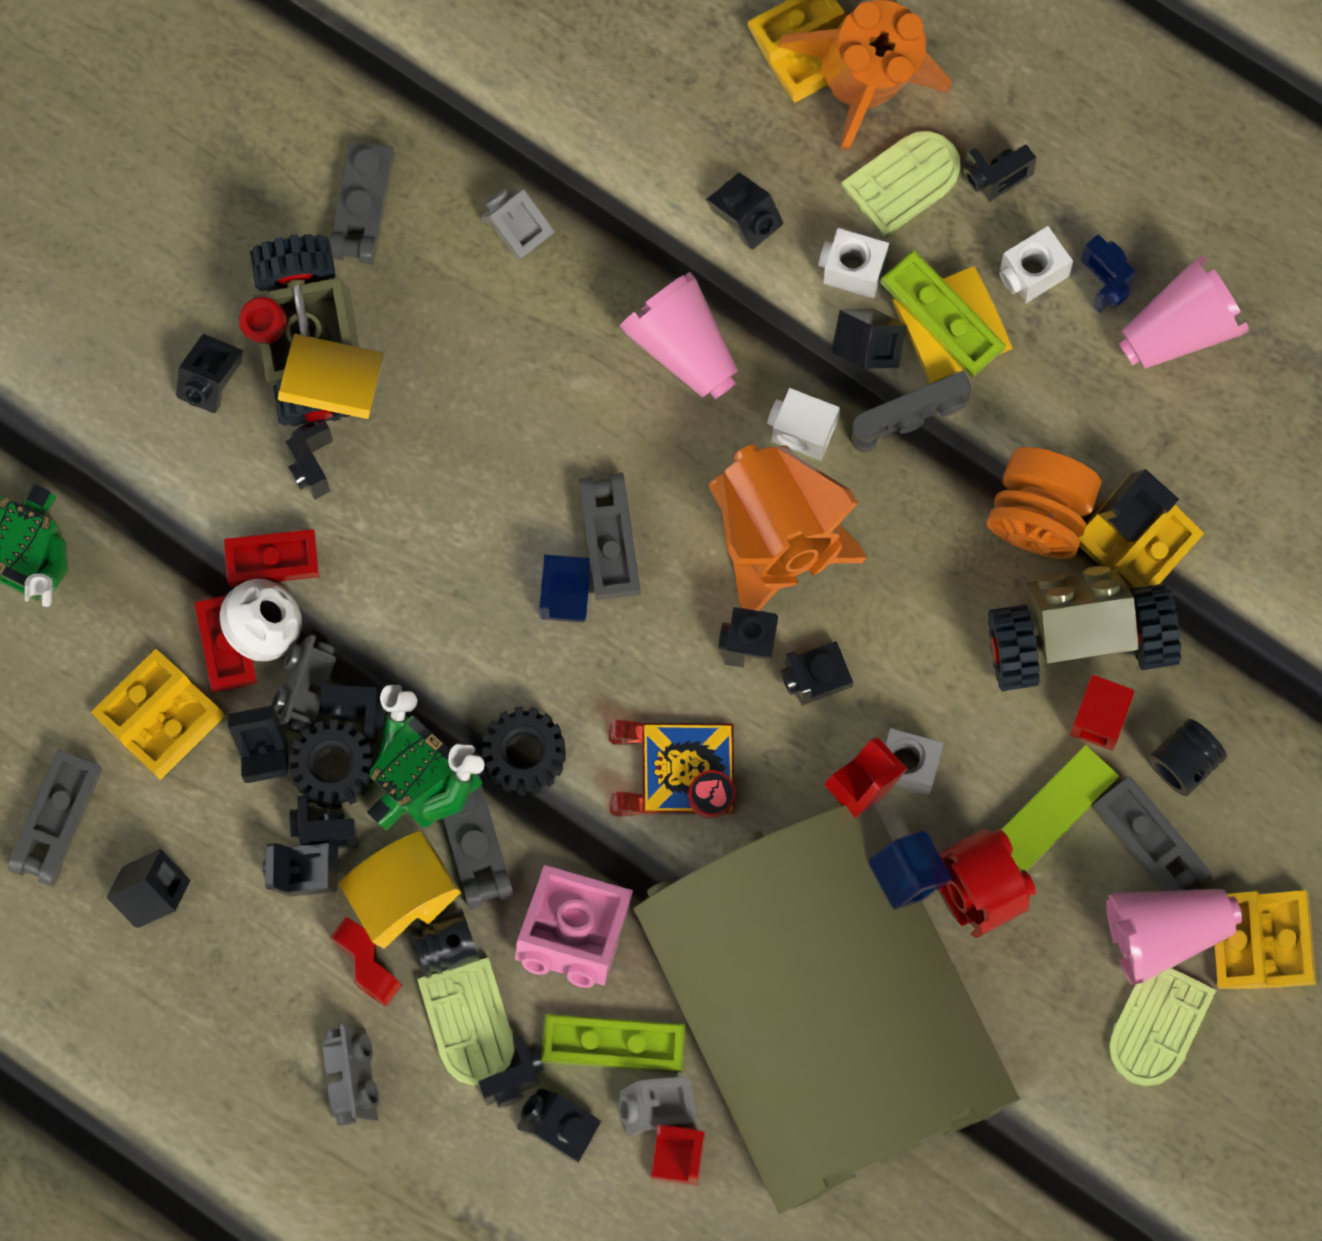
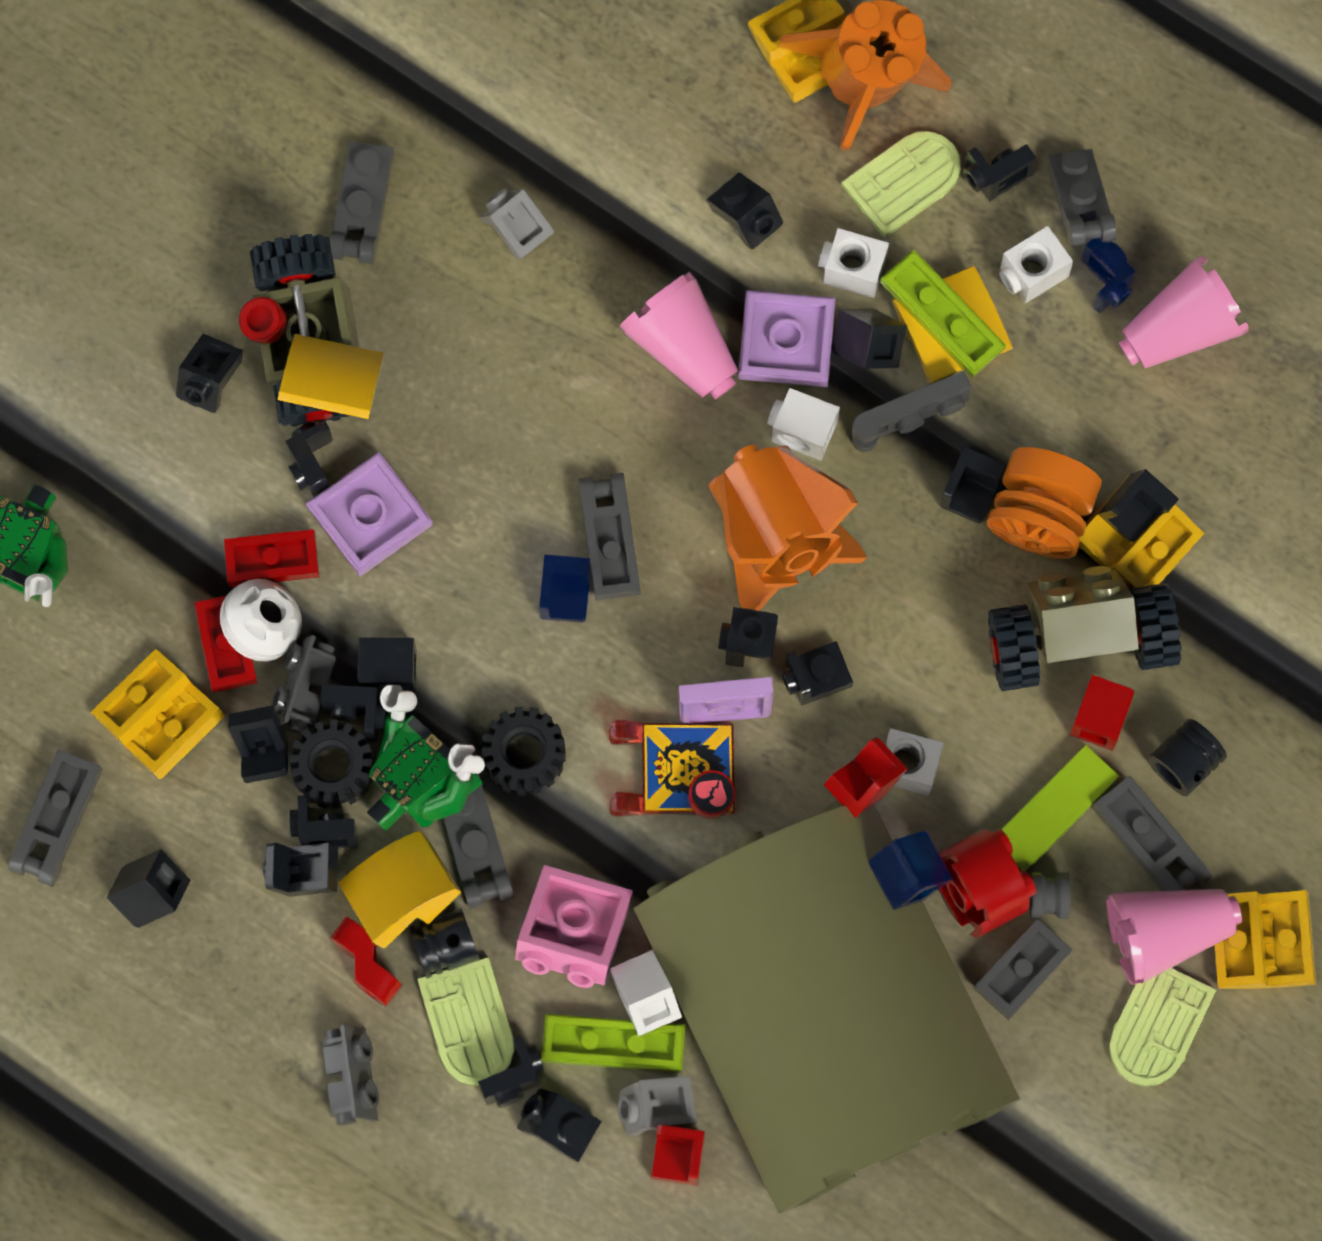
(369, 514): none -> lavender plate
(387, 661): none -> black panel
(645, 992): none -> white brick
(726, 700): none -> lavender plate
(786, 338): none -> lavender plate
(972, 485): none -> black panel
(1022, 969): none -> dark grey plate
(1051, 895): none -> dark grey wheel
(1081, 197): none -> dark grey plate

